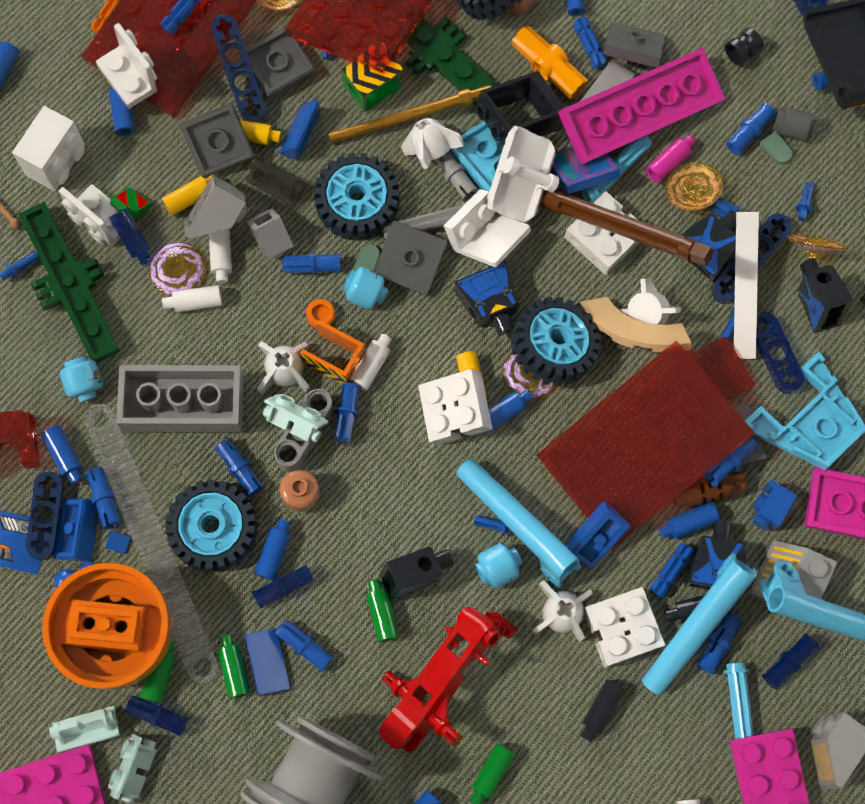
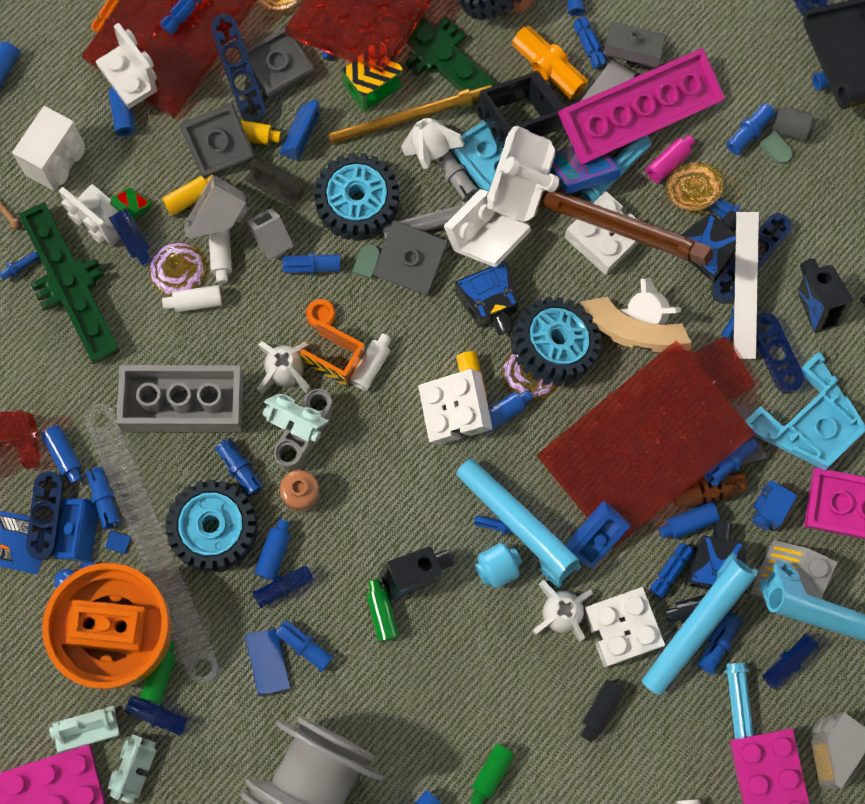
(81, 378): medium azure head -> none
(233, 668): green cylinder -> none
(346, 412): blue axle -> none
(365, 288): medium azure head -> none
(441, 680): red piece -> none
(744, 46): black wheel -> none
(804, 206): blue piece -> none
(816, 246): clear yellow dish -> none

